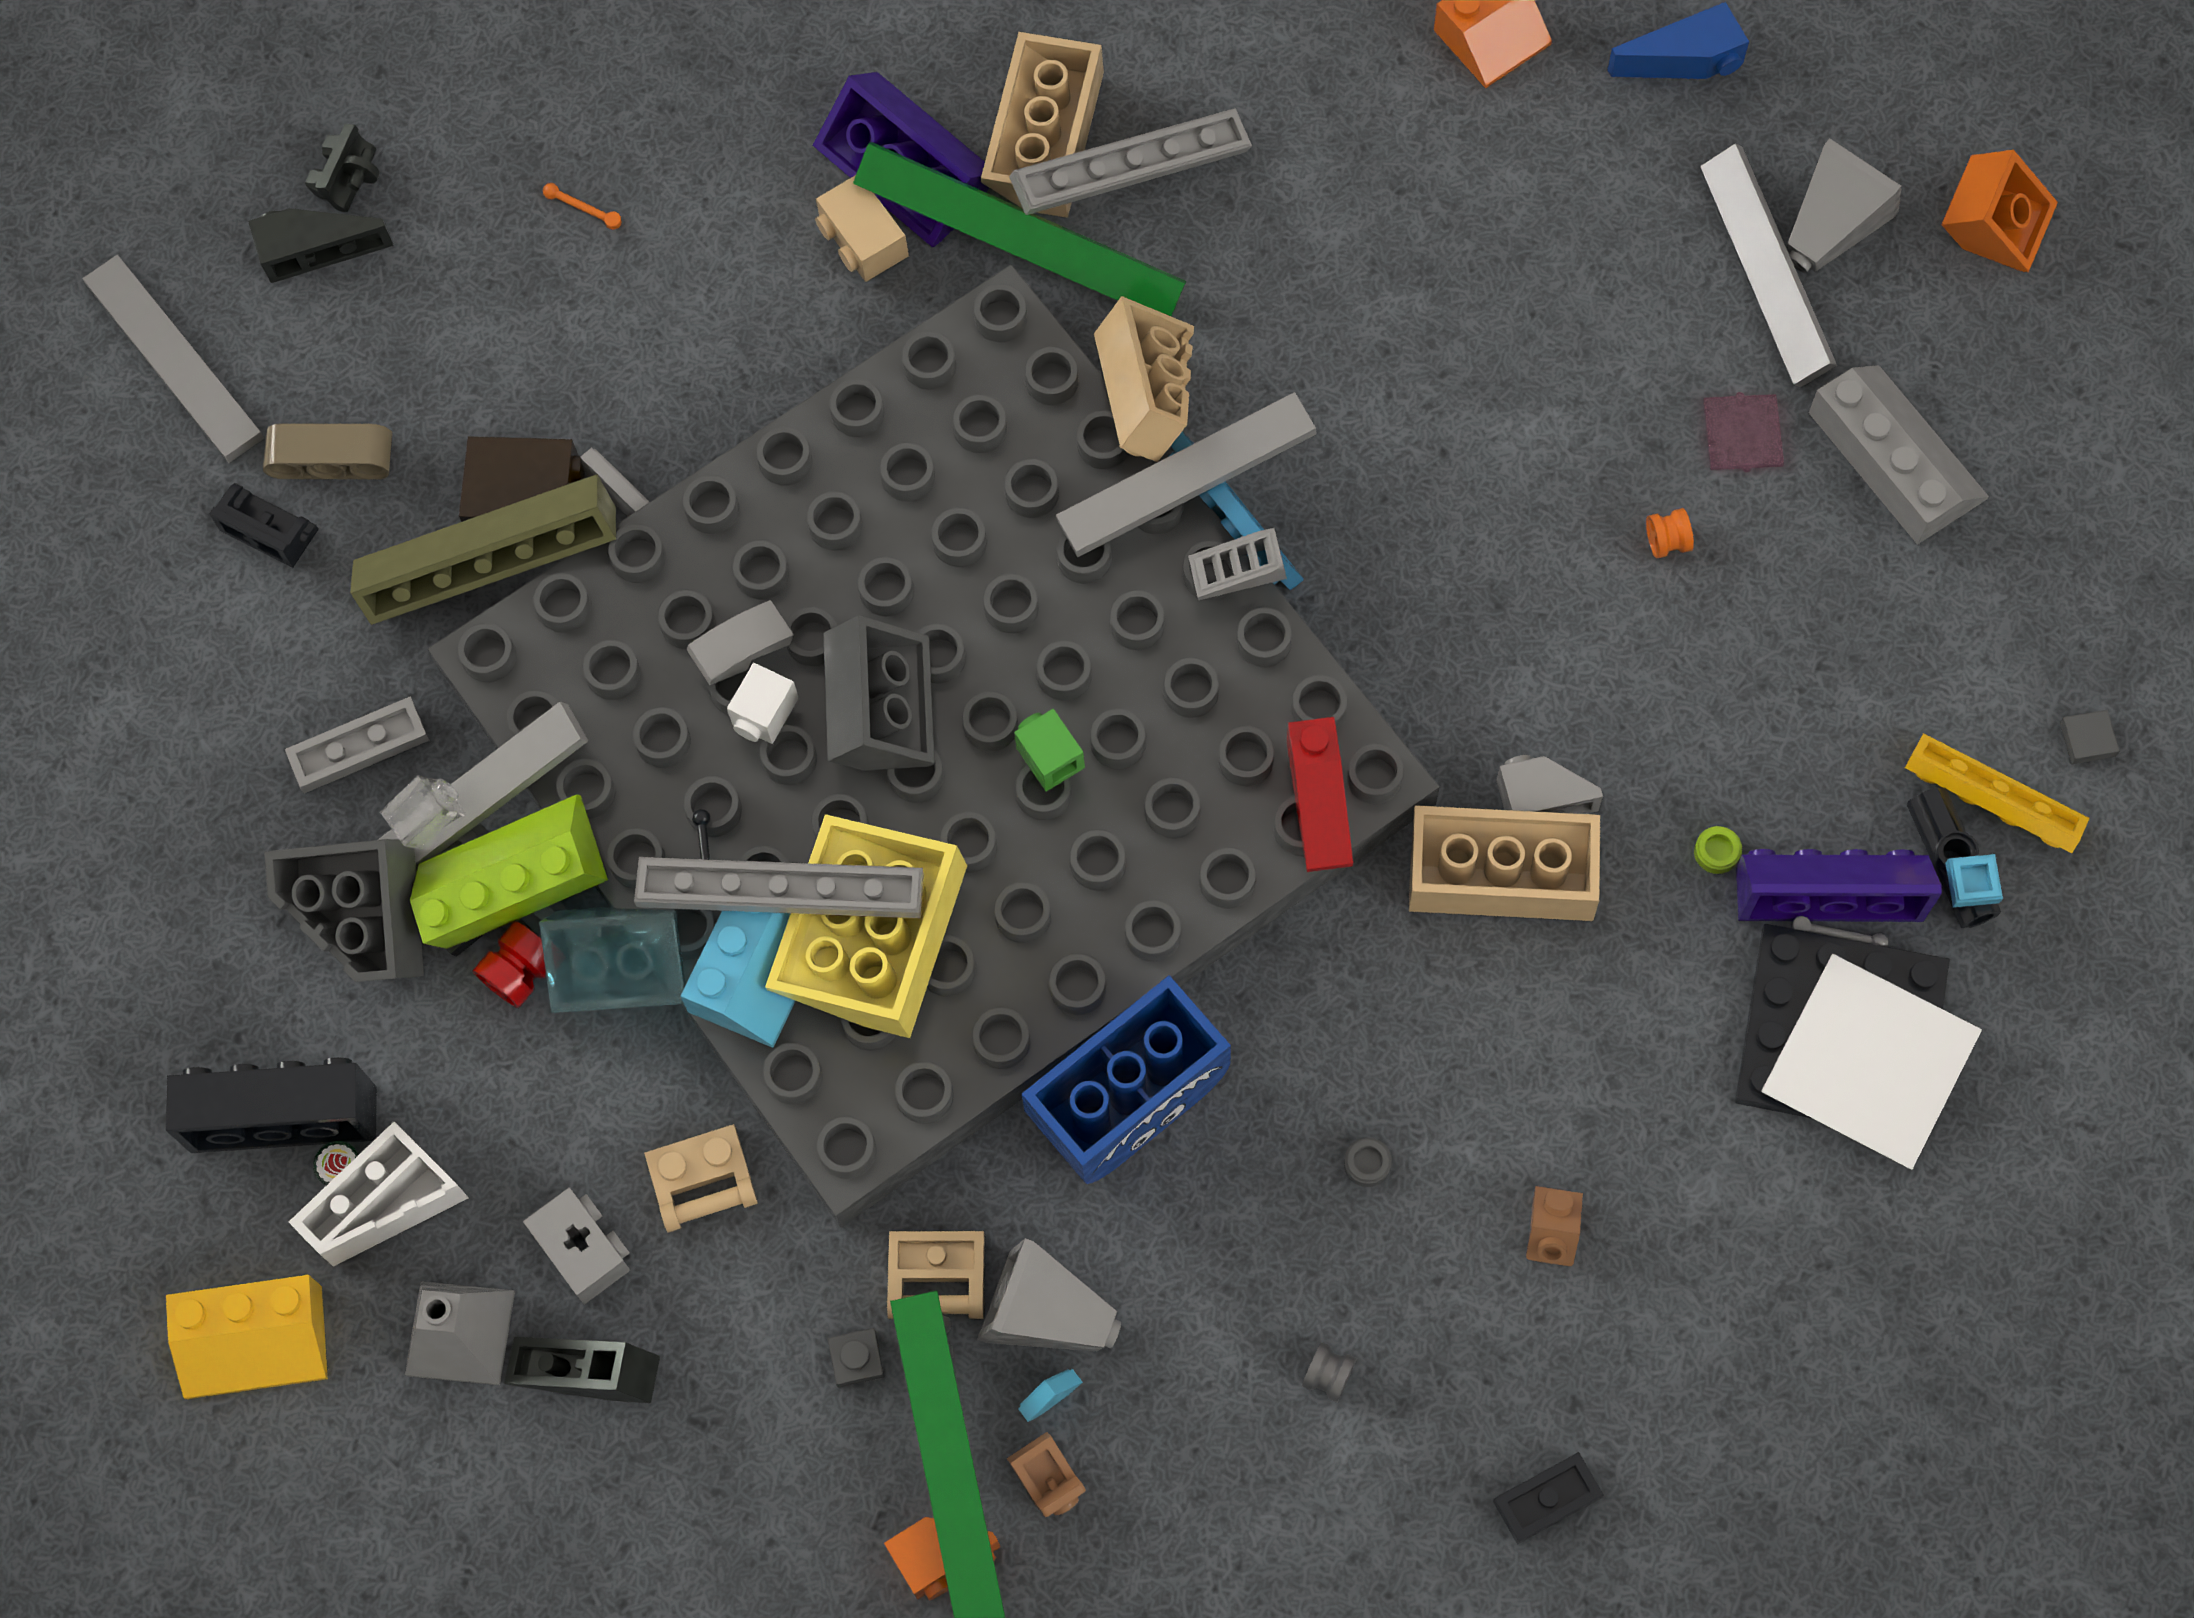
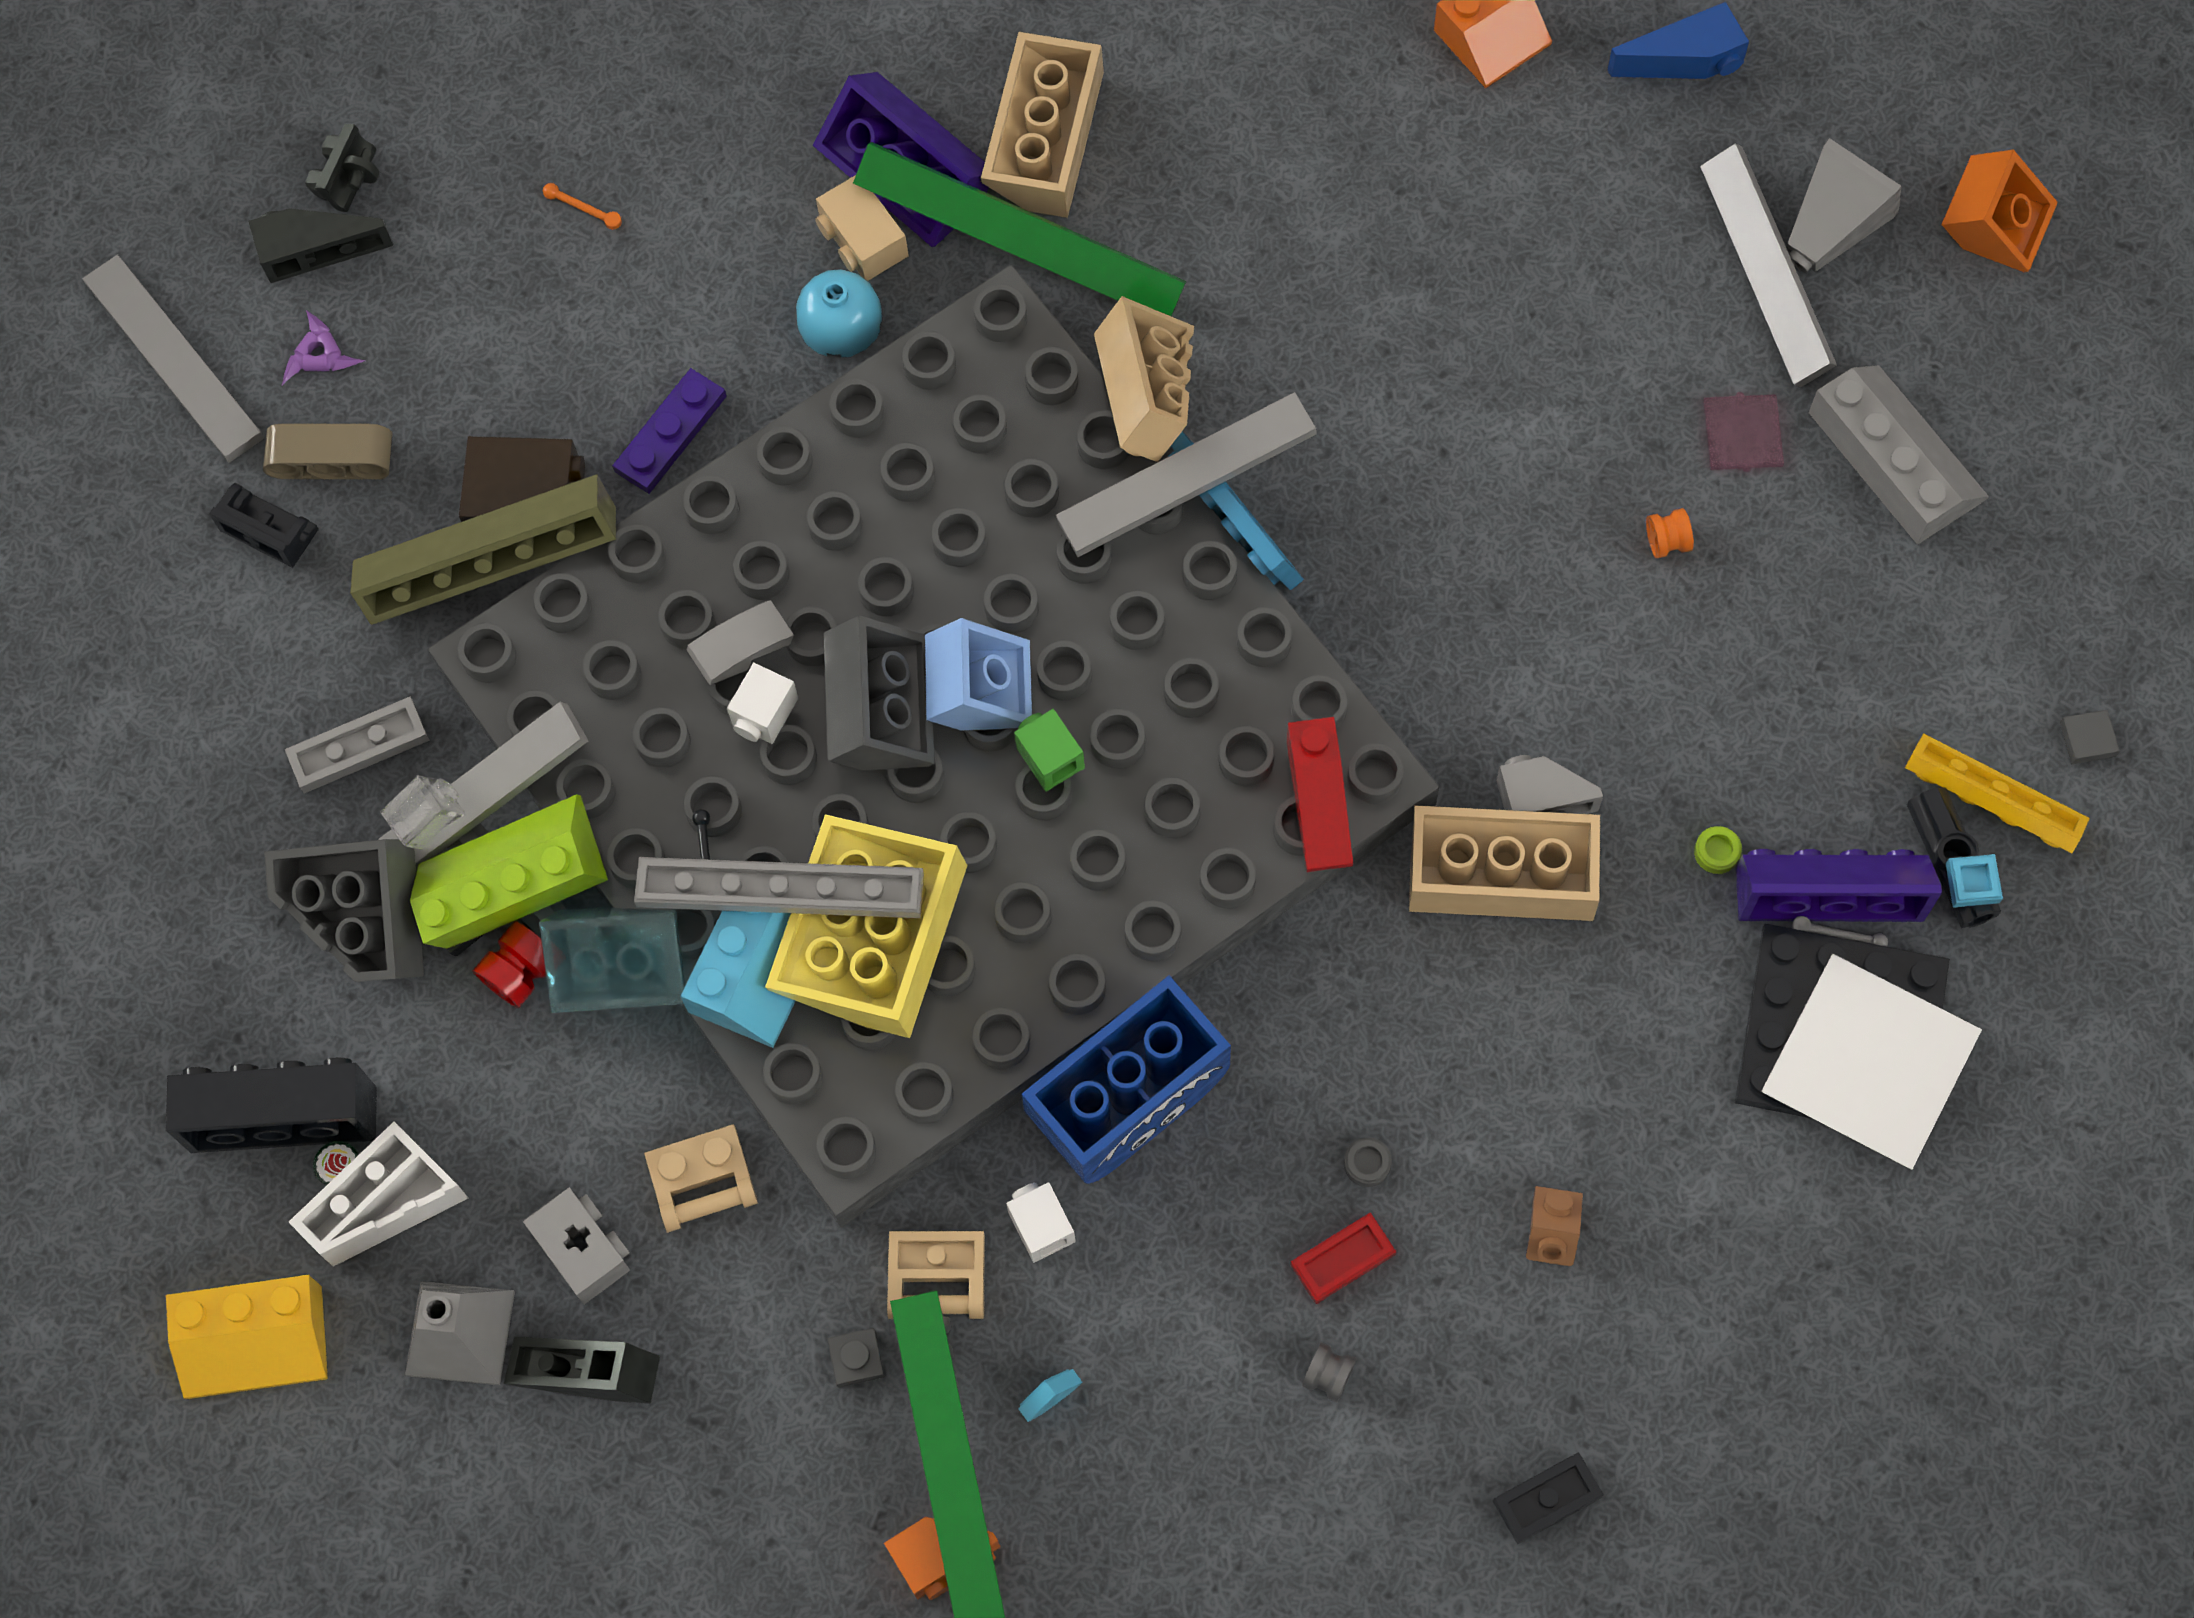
(329, 360): none -> medium lavender piece
(620, 490): light grey tile -> none
(669, 430): none -> dark purple plate
(838, 313): none -> medium azure cylinder
(977, 677): none -> light blue slope
(1040, 1220): none -> white brick
(1046, 1306): light grey slope -> none
(1047, 1476): medium nougat bracket -> none
(1130, 161): light grey tile -> none
(1257, 576): light grey slope -> none
(1343, 1258): none -> red tile

